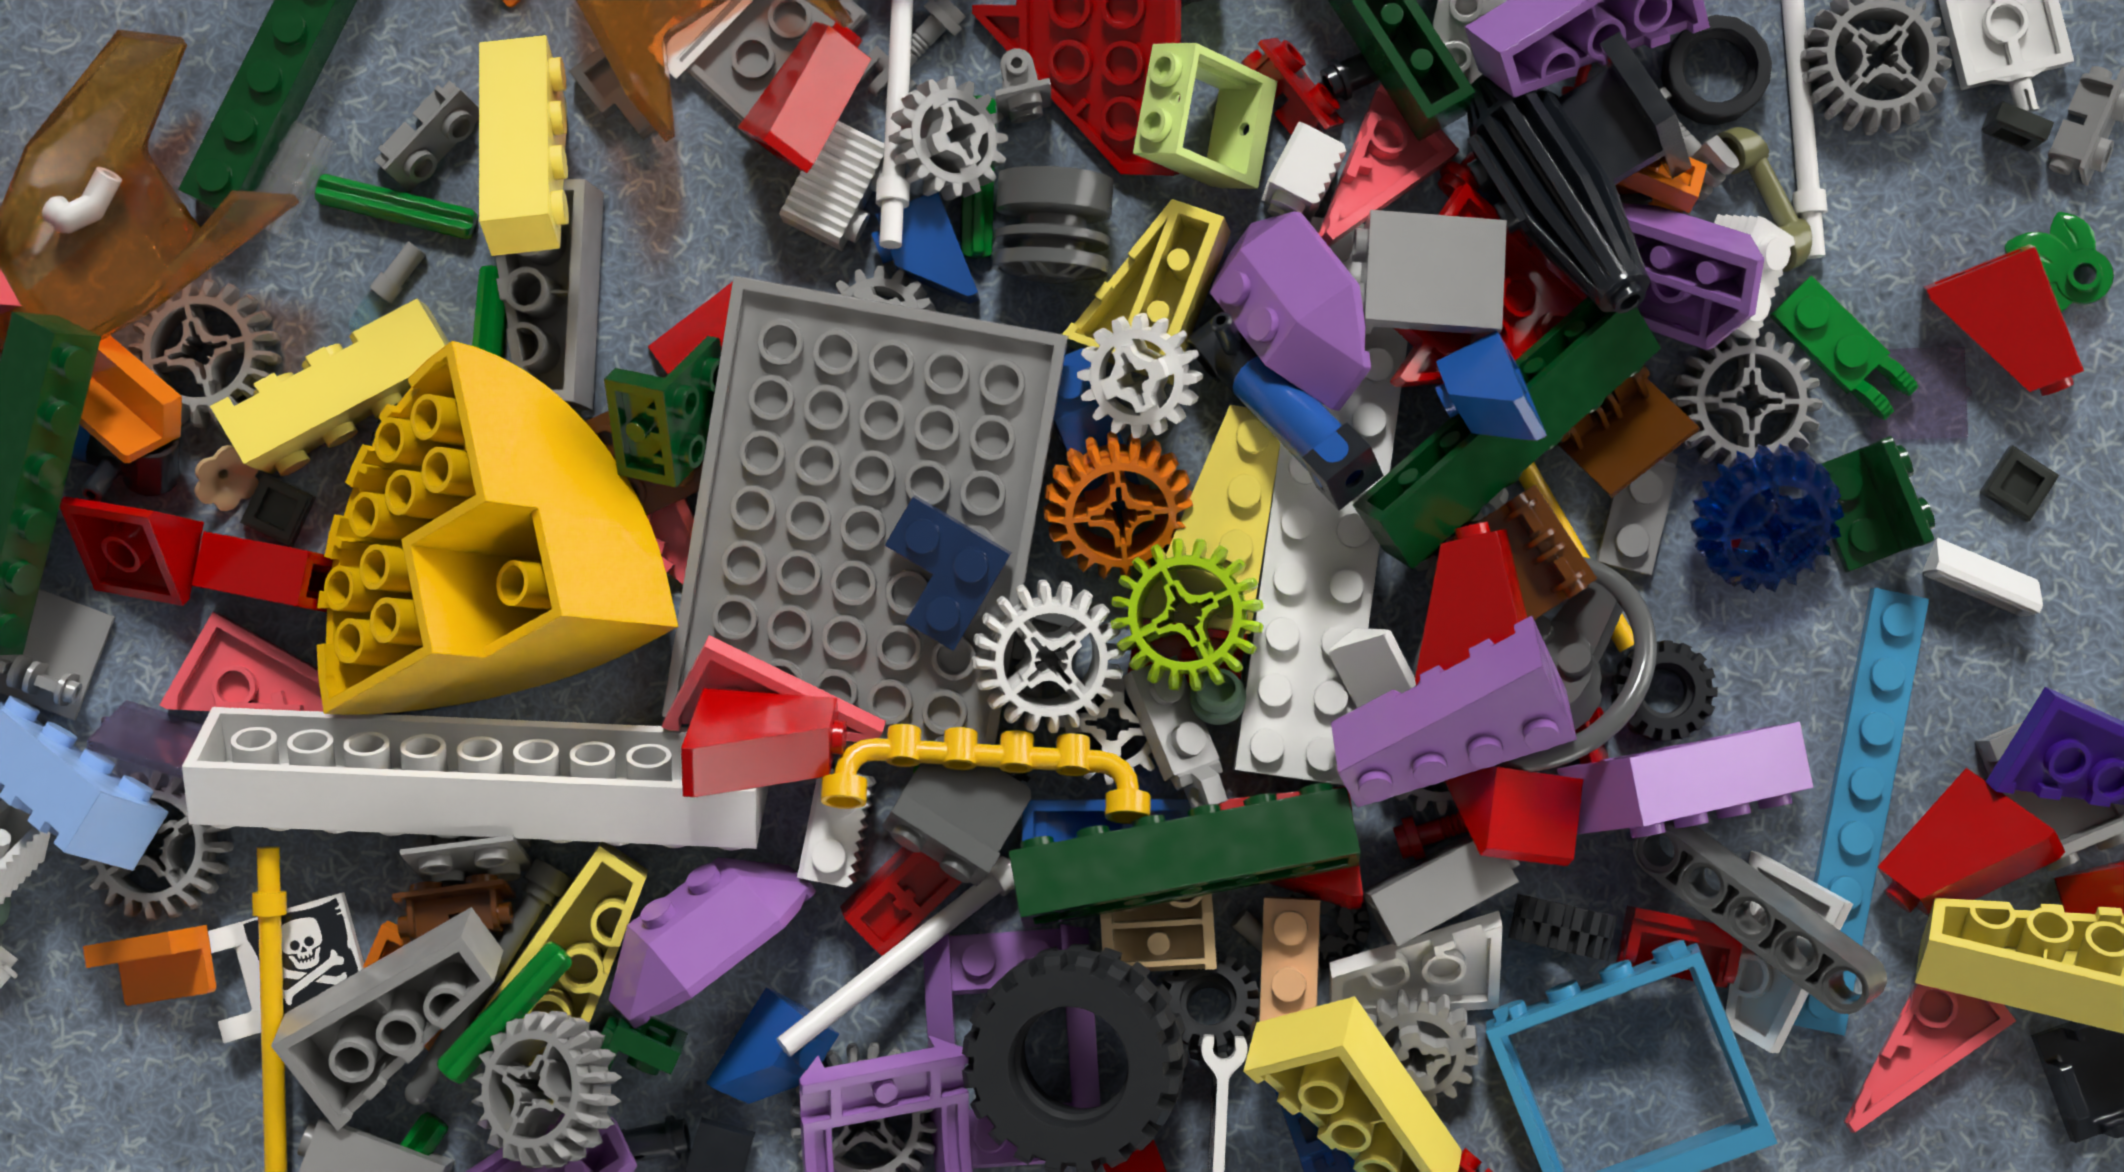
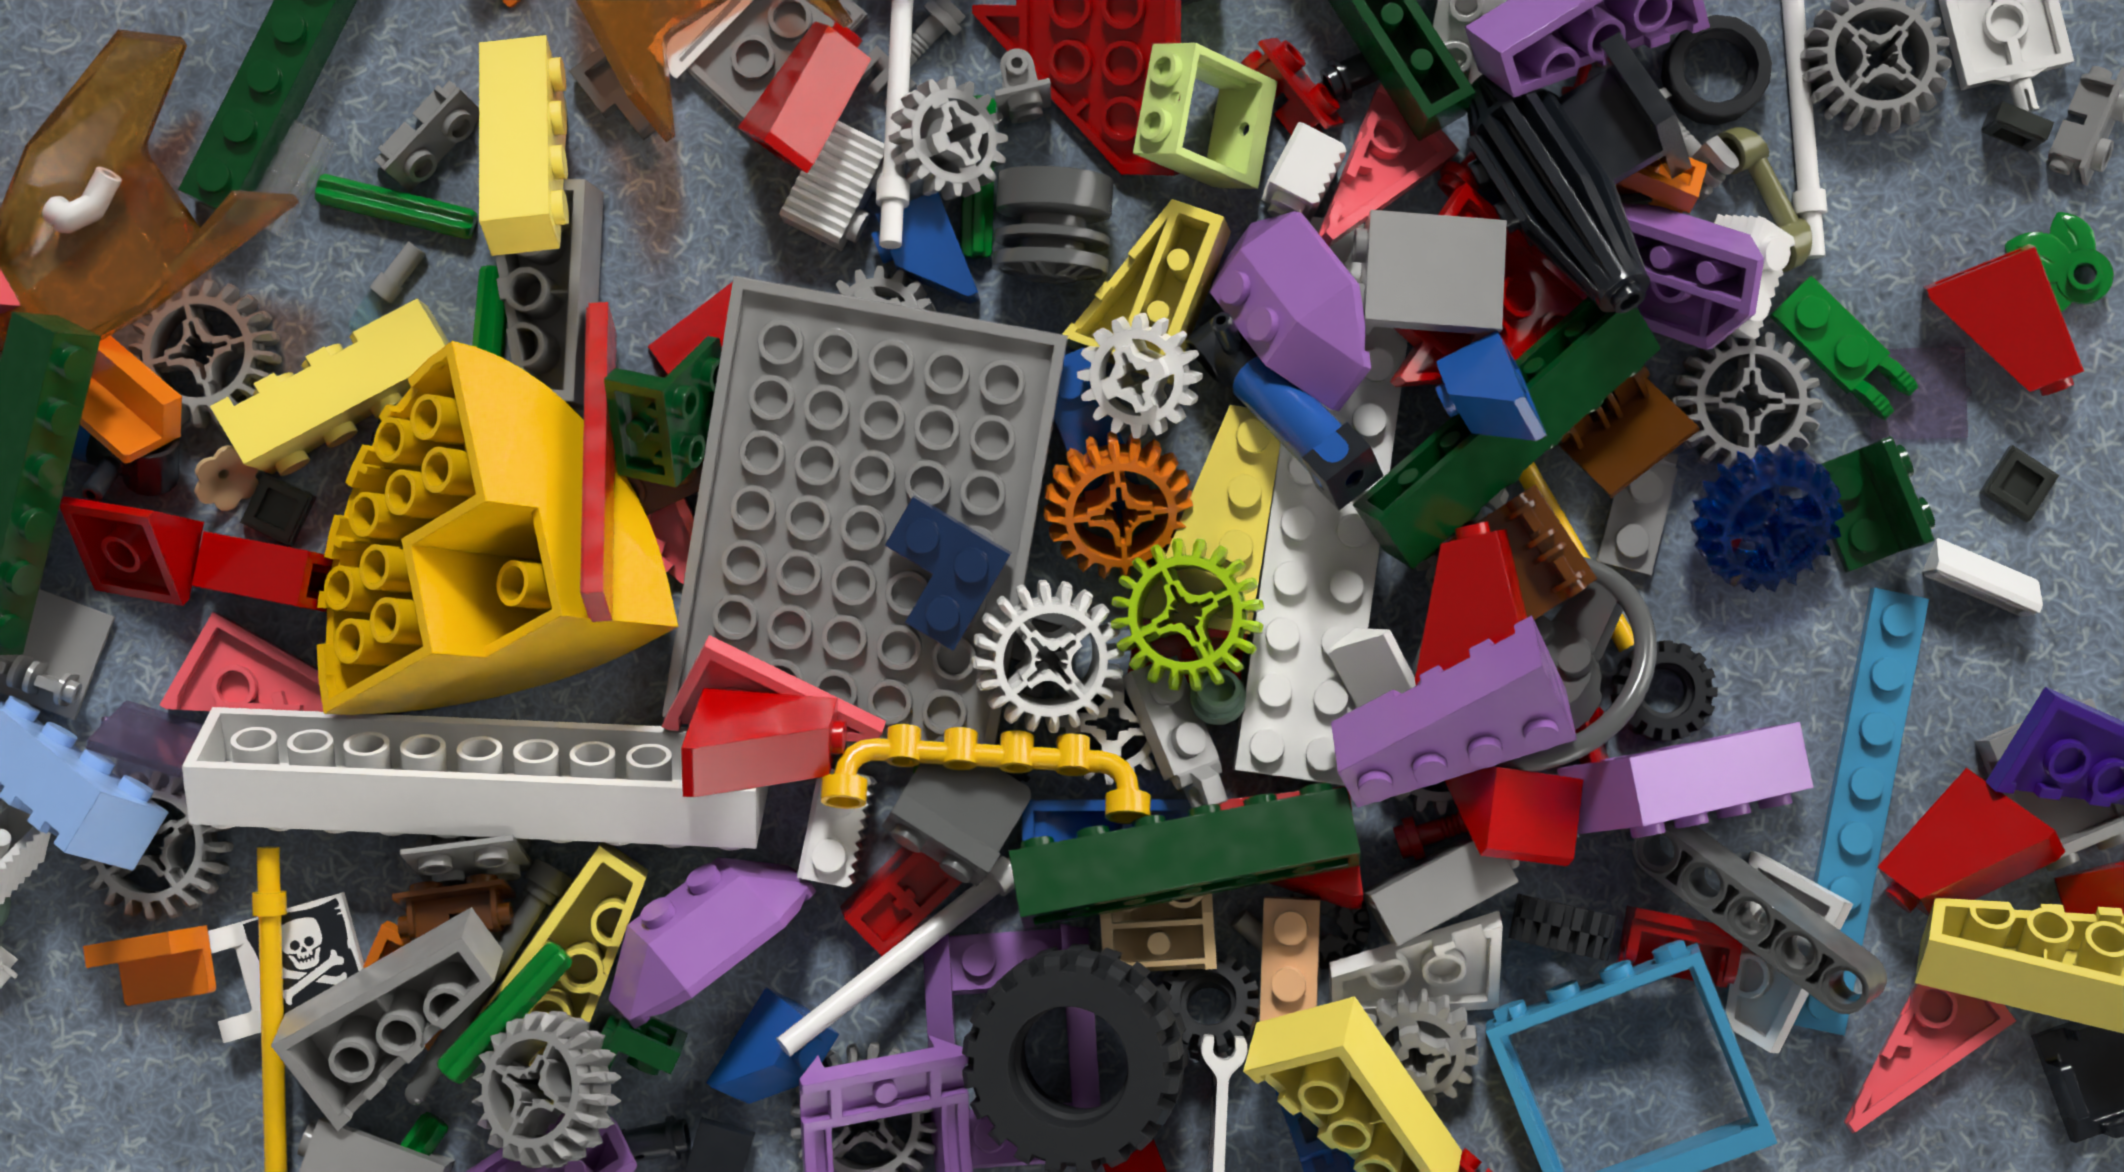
(598, 467): none -> tile

